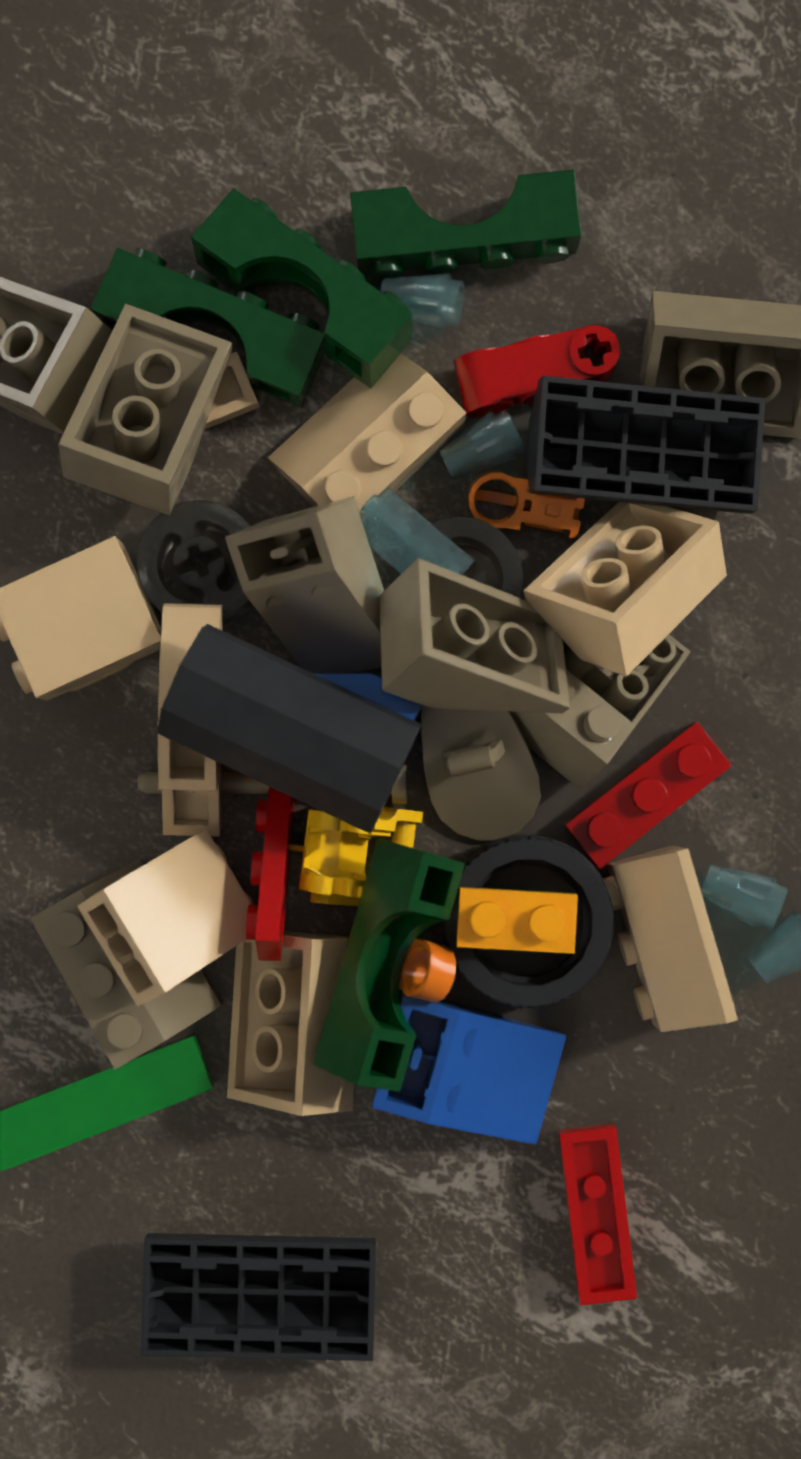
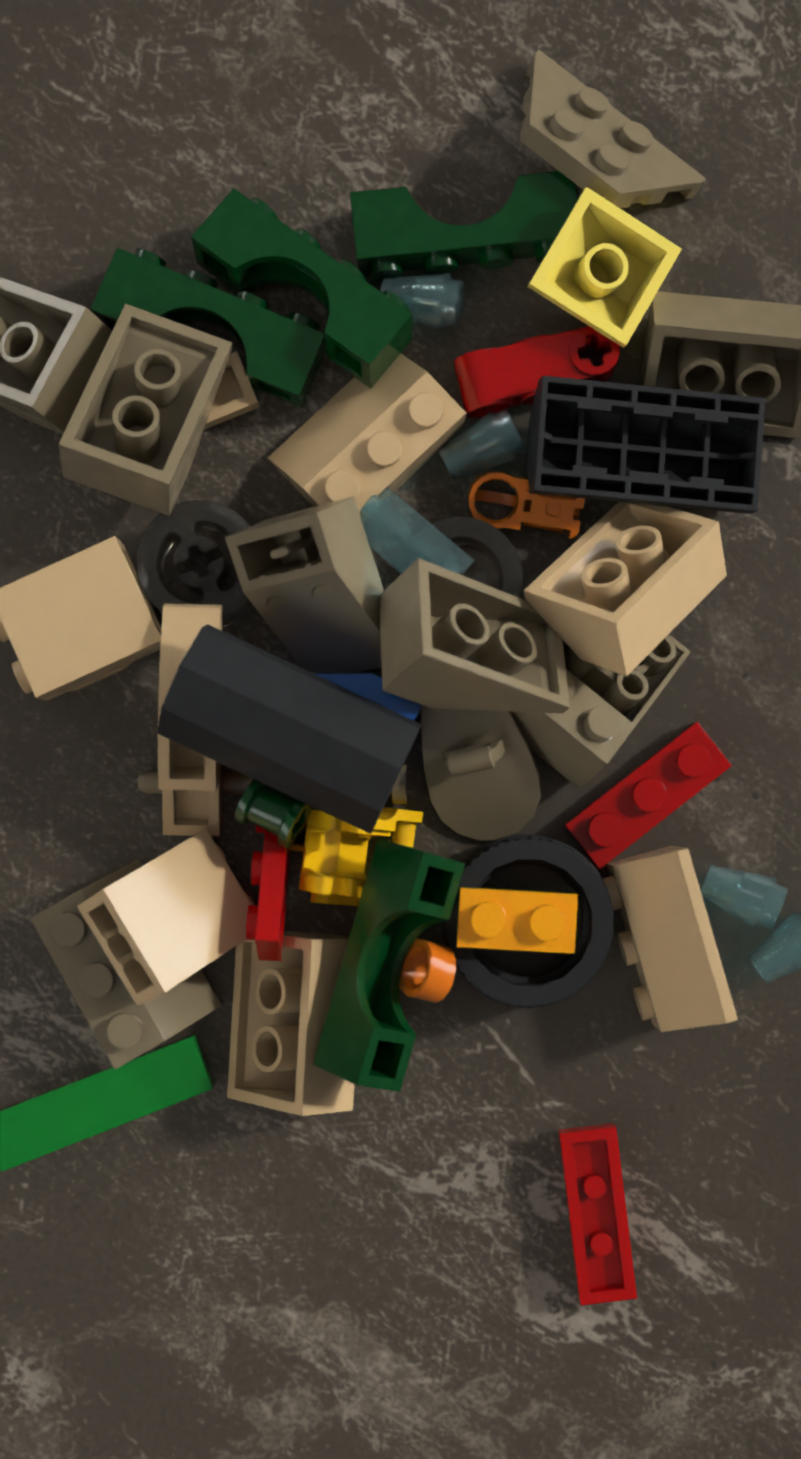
(258, 1297): black piece -> none
(273, 812): none -> dark green bush
(475, 1071): blue slope -> none
(596, 143): none -> dark tan wing
(604, 267): none -> light yellow slope

